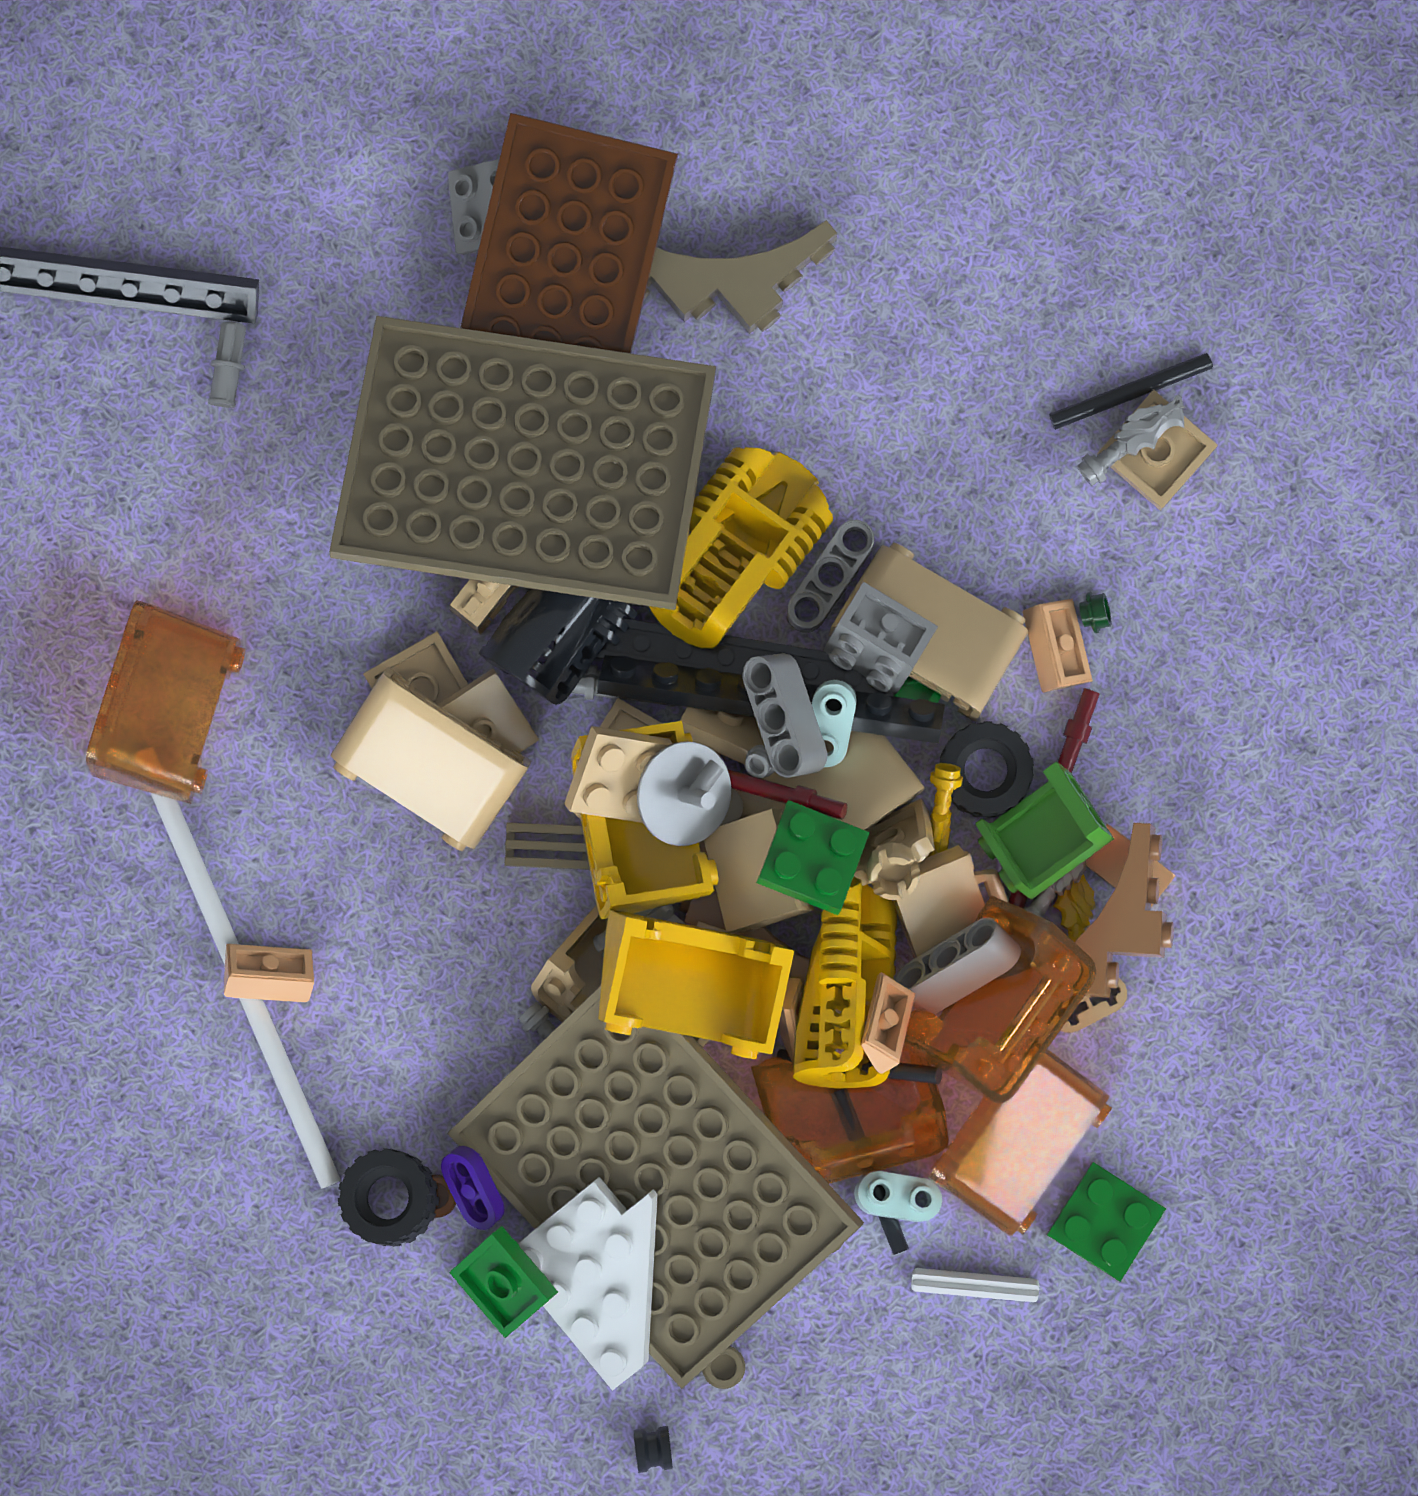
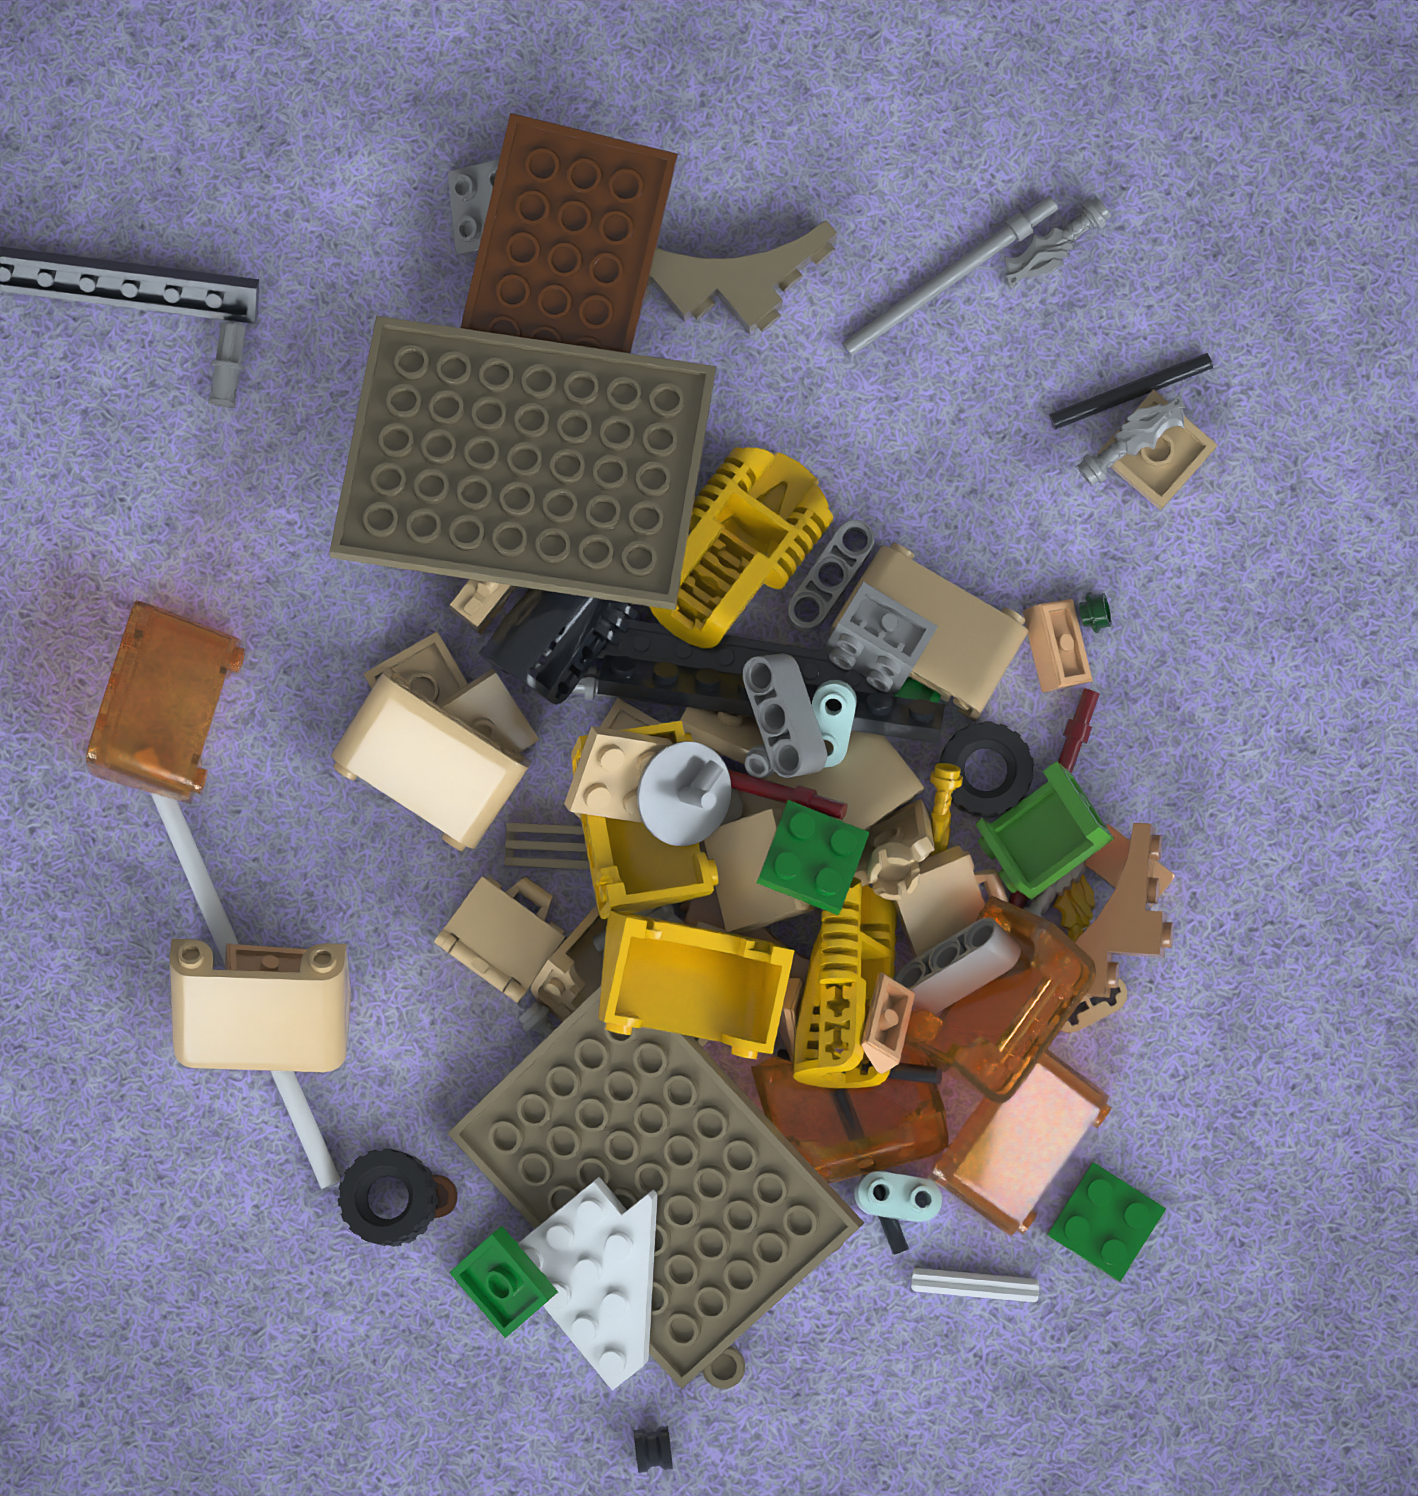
(260, 1015): none -> tan windscreen
(472, 1187): dark purple plate -> none
(501, 936): none -> tan piece
(1016, 228): none -> light grey bar
(1047, 252): none -> light grey piece

